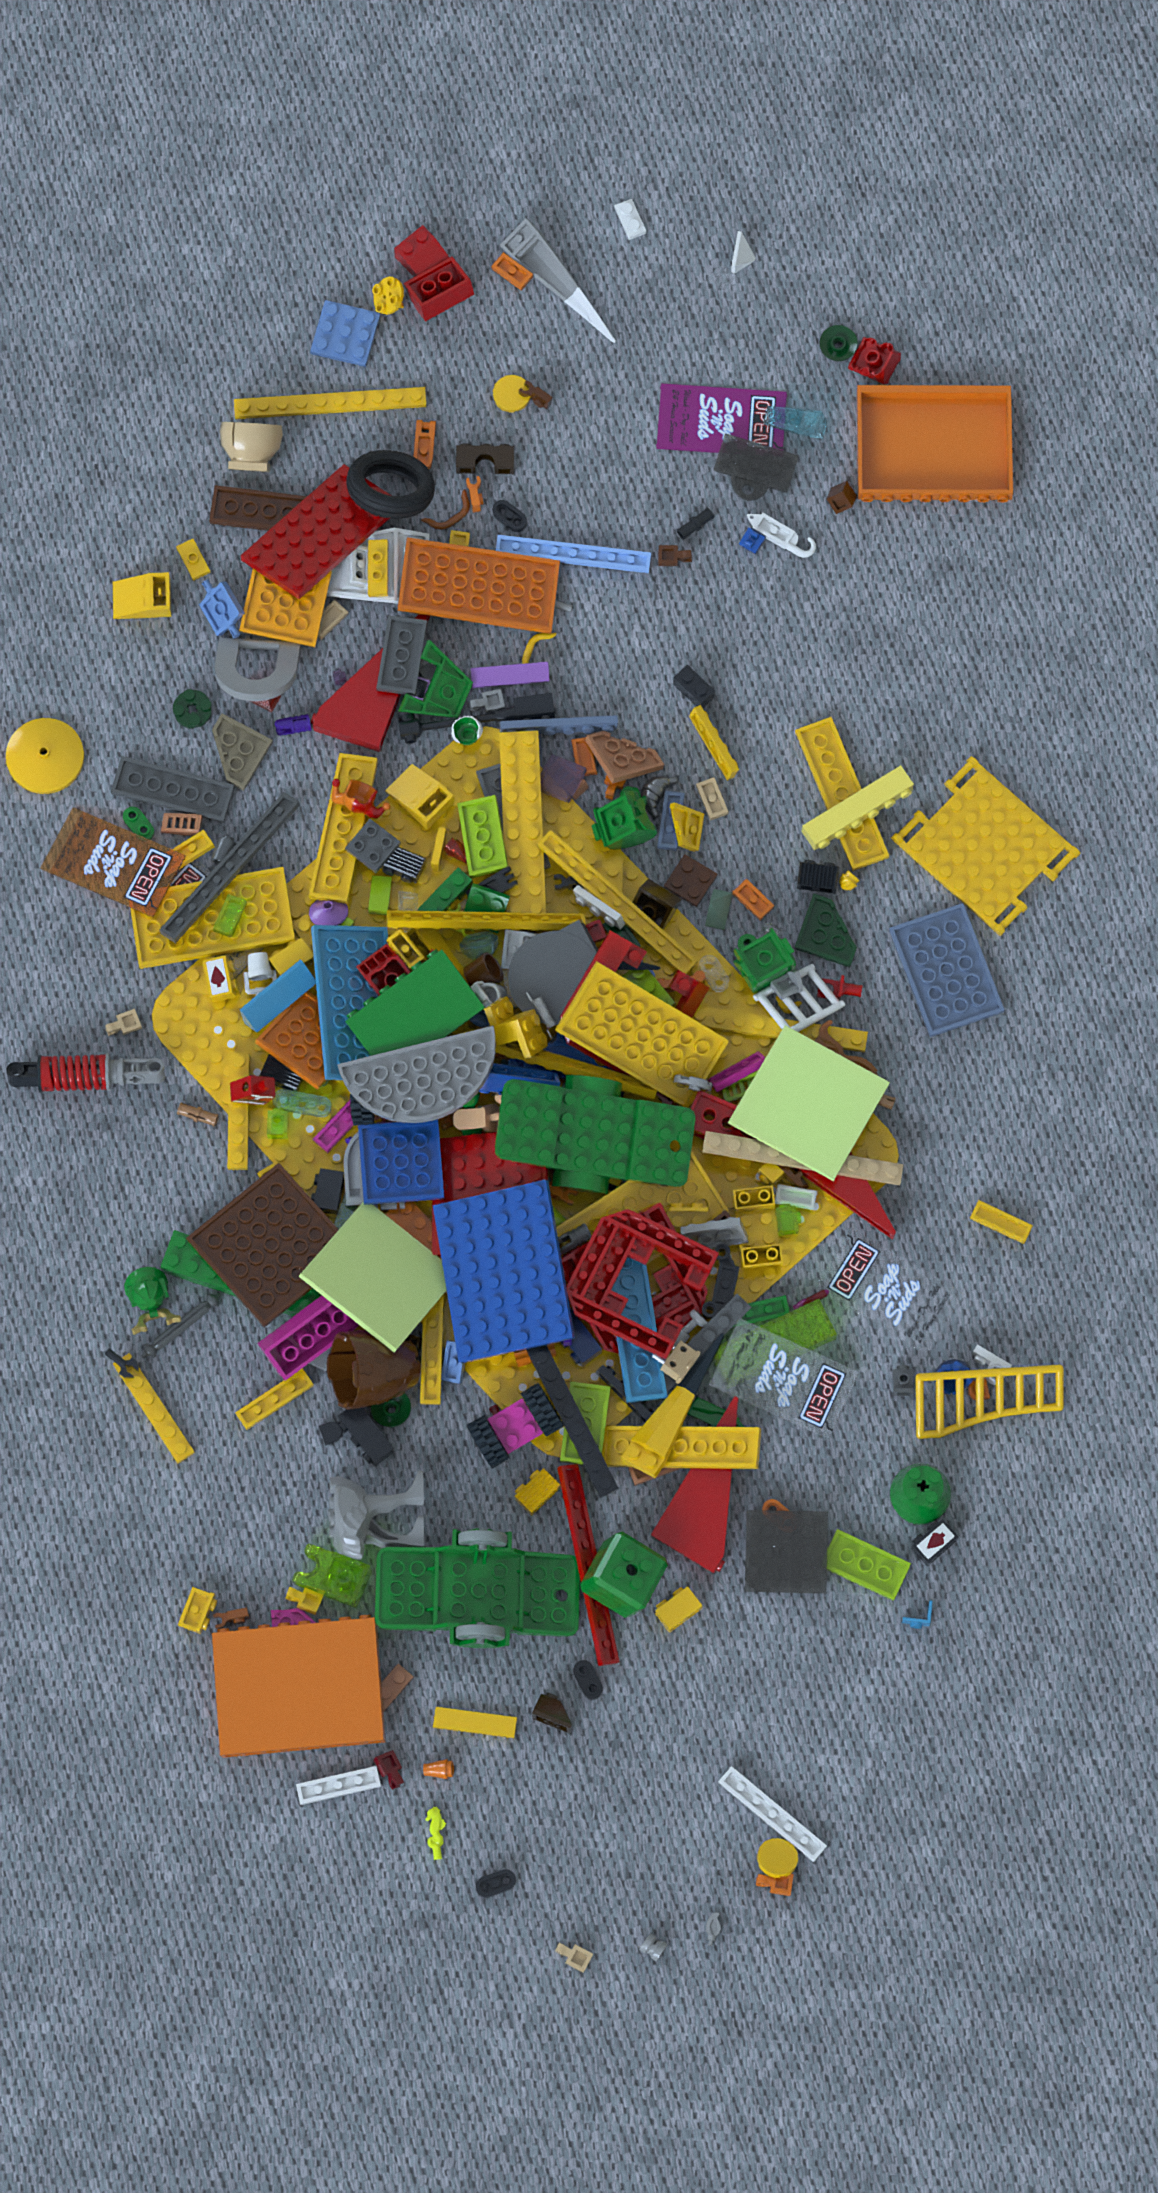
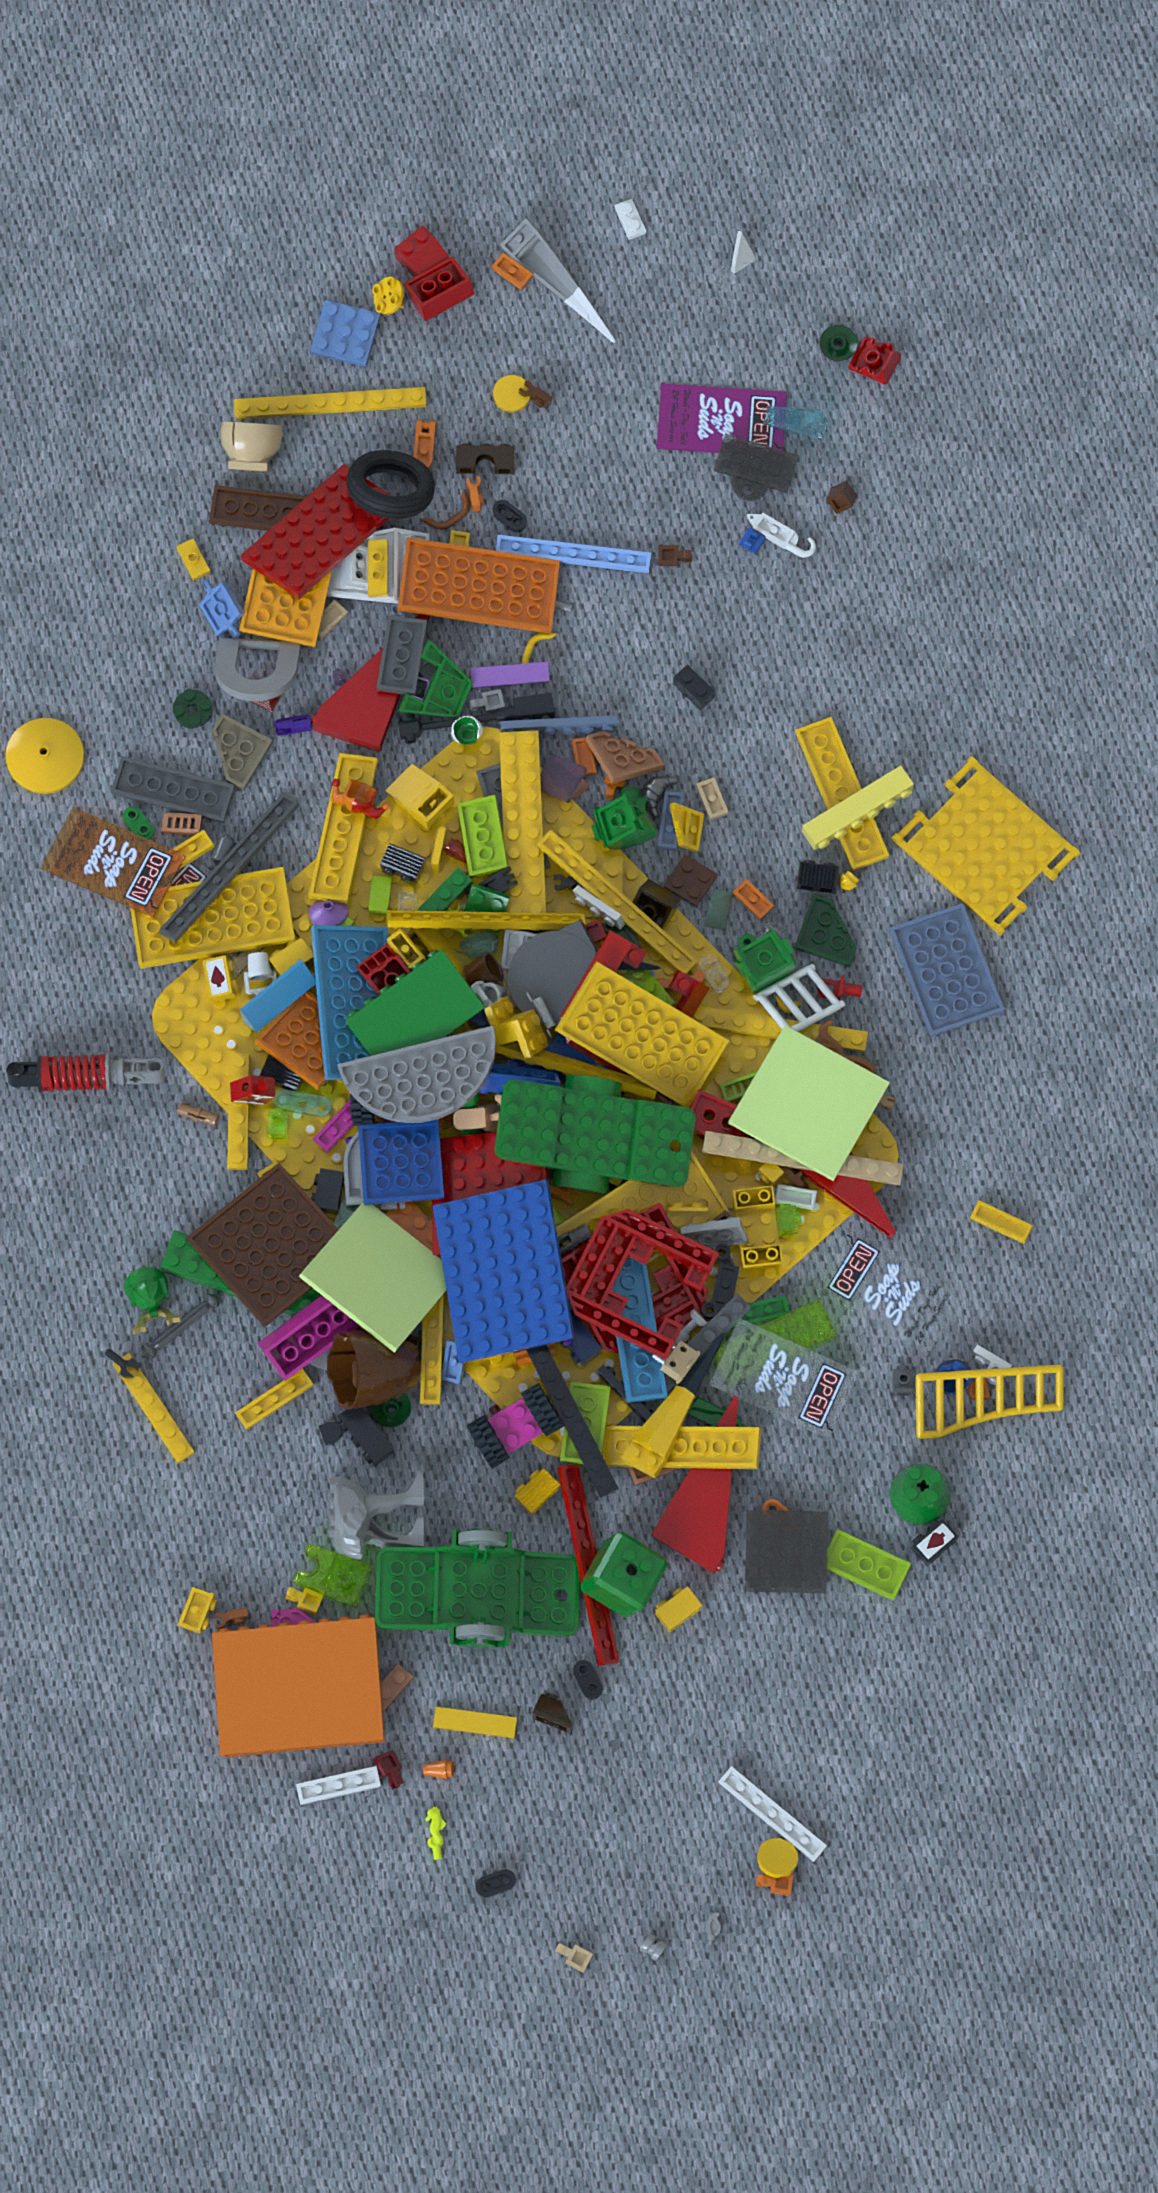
(126, 1022): tan plate -> none
(142, 596): yellow slope -> none
(229, 915): clear neon green plate -> none
(372, 845): dark grey plate -> none
(693, 1082): light grey plate -> none
(695, 523): black pin -> none
(713, 742): yellow plate -> none
(737, 1071): dark pink tile -> none
(787, 984): light grey tile -> none
(819, 1295): dark red piece -> none
(918, 1623): dark azure bracket -> none
(934, 443): orange panel -> none

